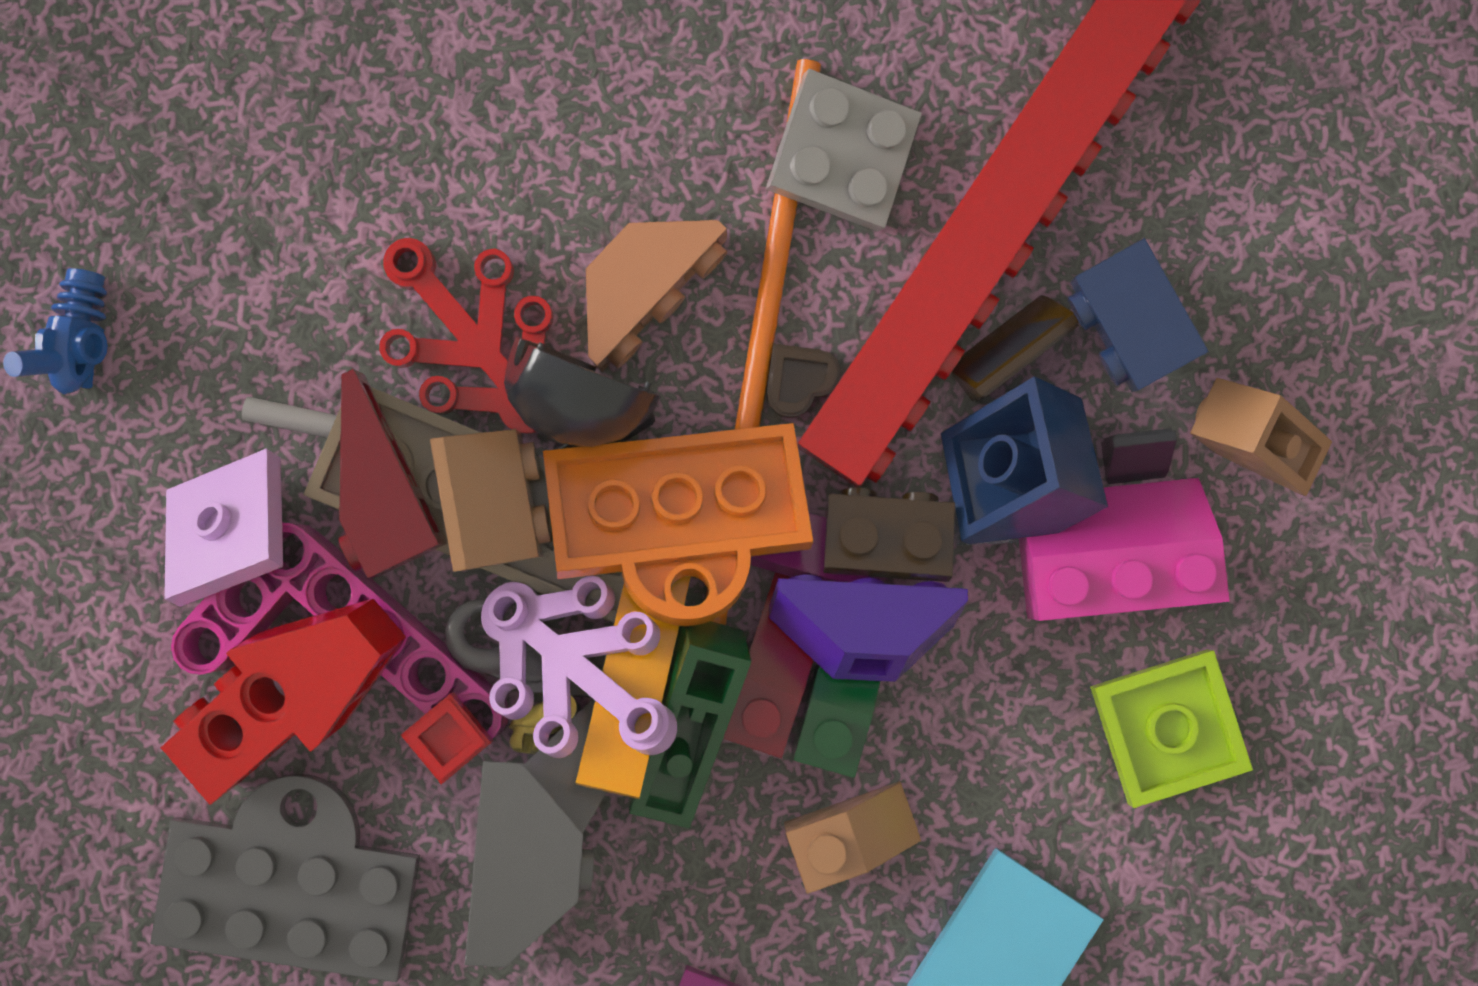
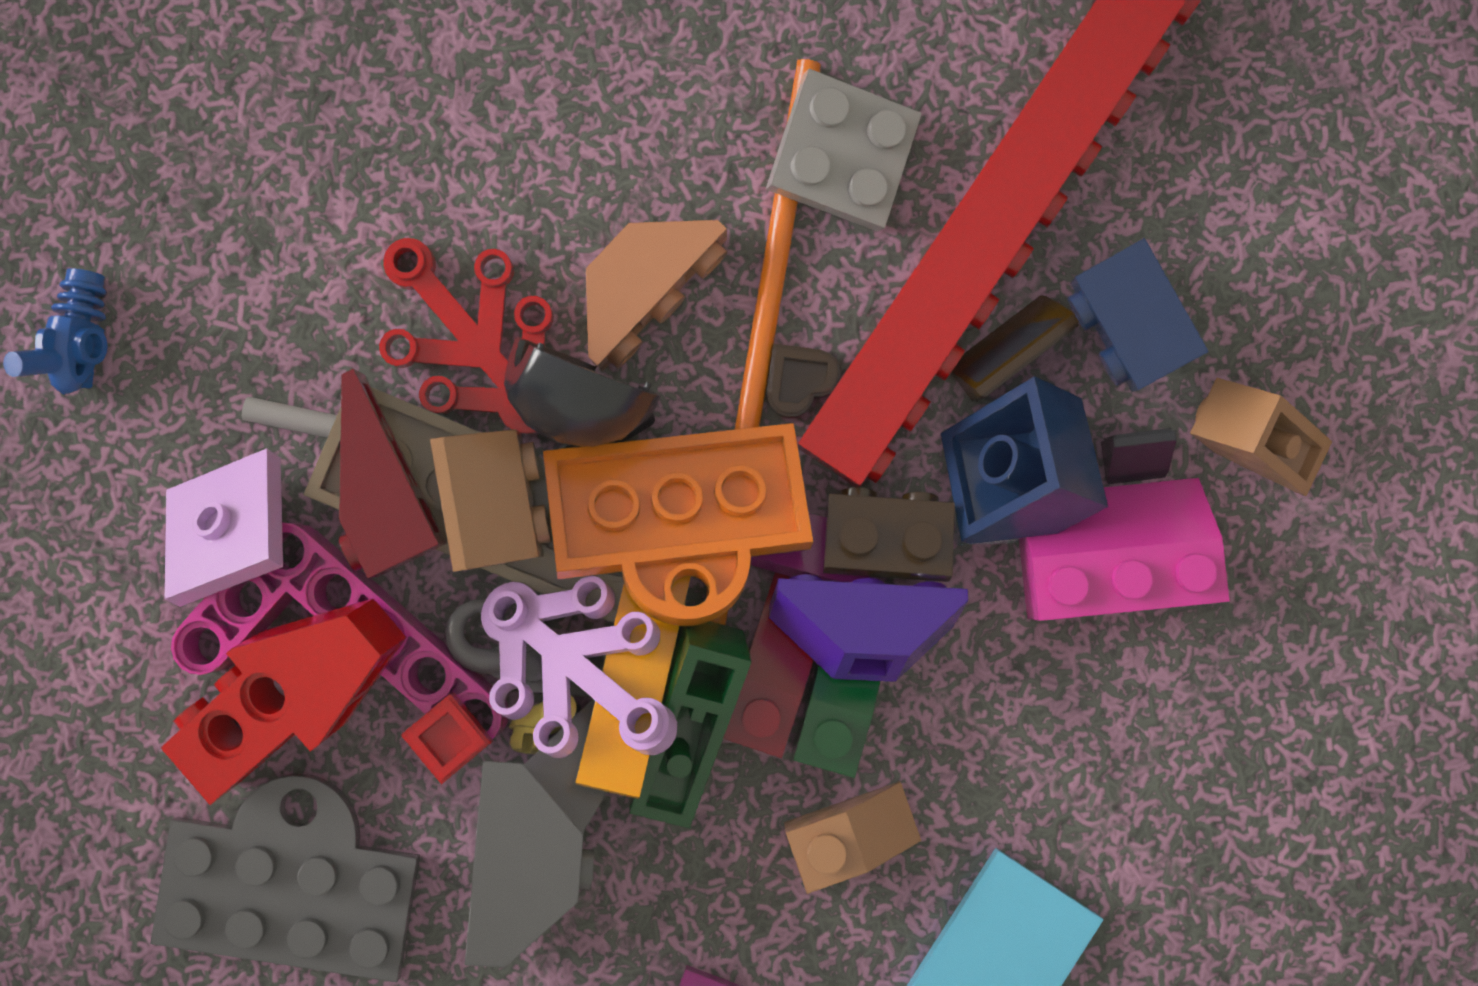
(1171, 728): lime plate -> none

